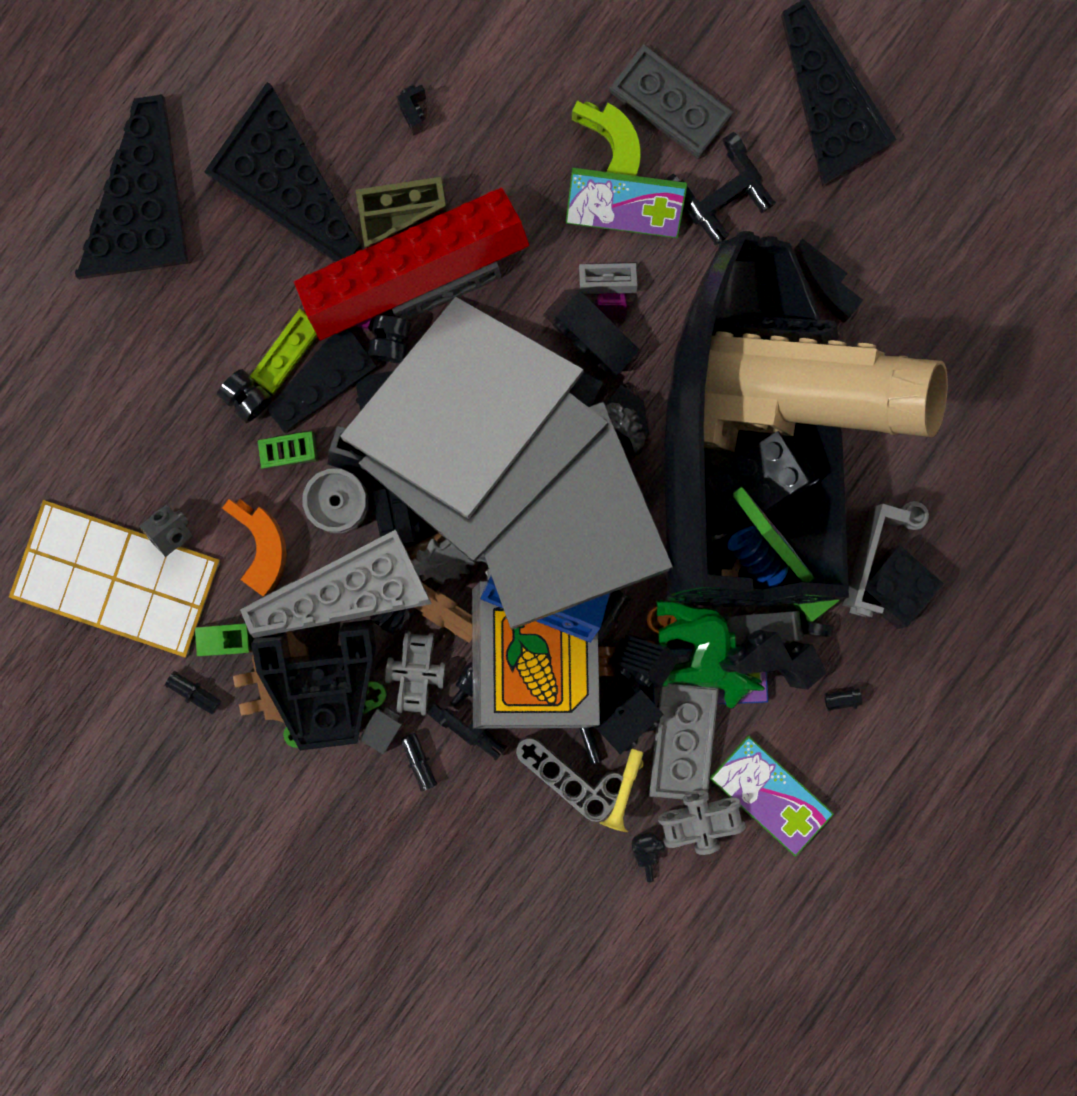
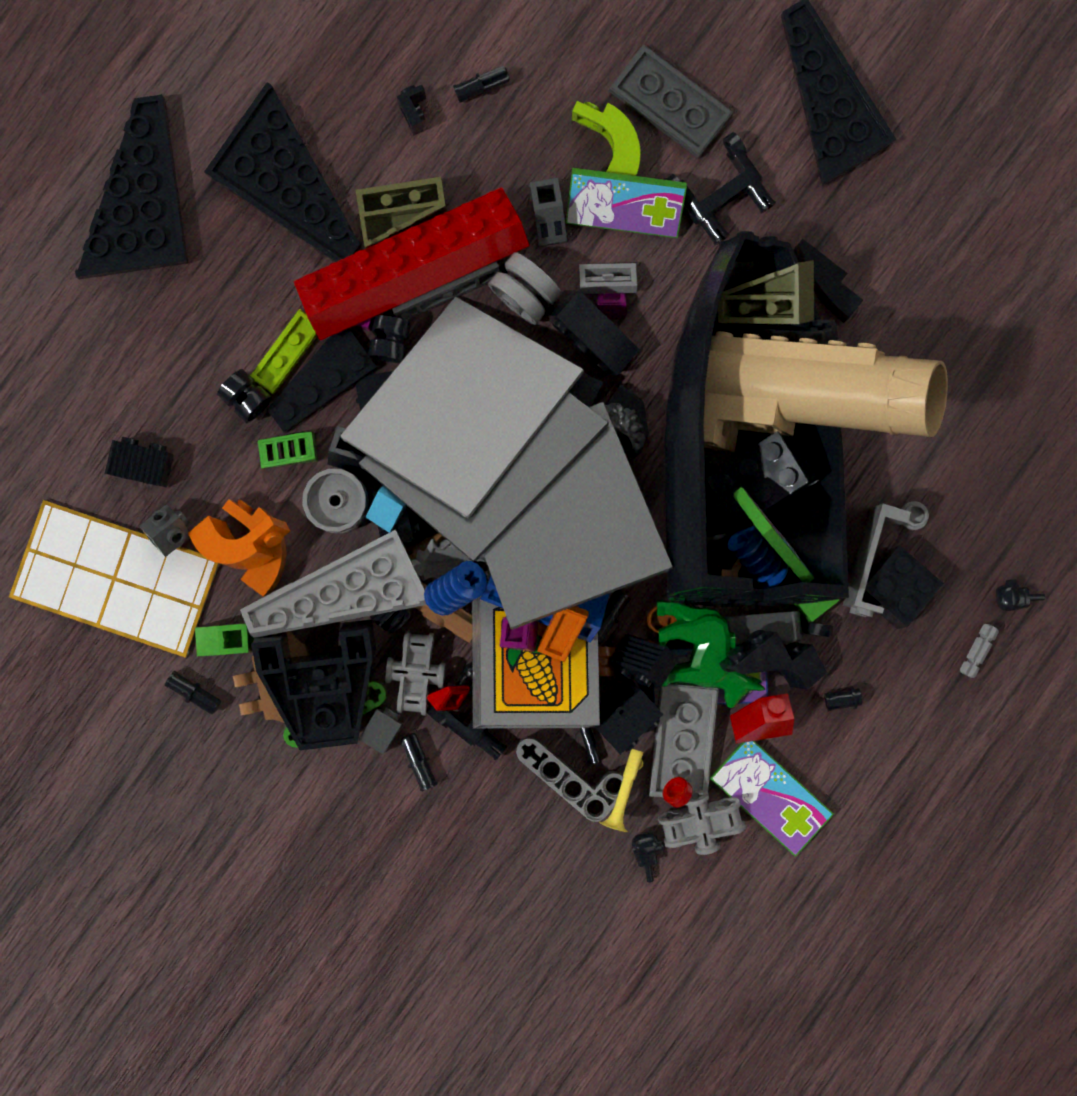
(138, 462): none -> black brick
(251, 551): none -> orange arch
(386, 509): none -> medium azure slope
(448, 697): none -> red slope
(456, 588): none -> blue piece
(481, 83): none -> black axle
(522, 638): none -> magenta slope
(525, 288): none -> light grey wheel
(548, 212): none -> dark grey slope
(562, 632): none -> orange tile
(677, 792): none -> red tile
(763, 719): none -> red slope
(772, 299): none -> olive wedge
(979, 650): none -> light grey axle
(1013, 597): none -> black piece

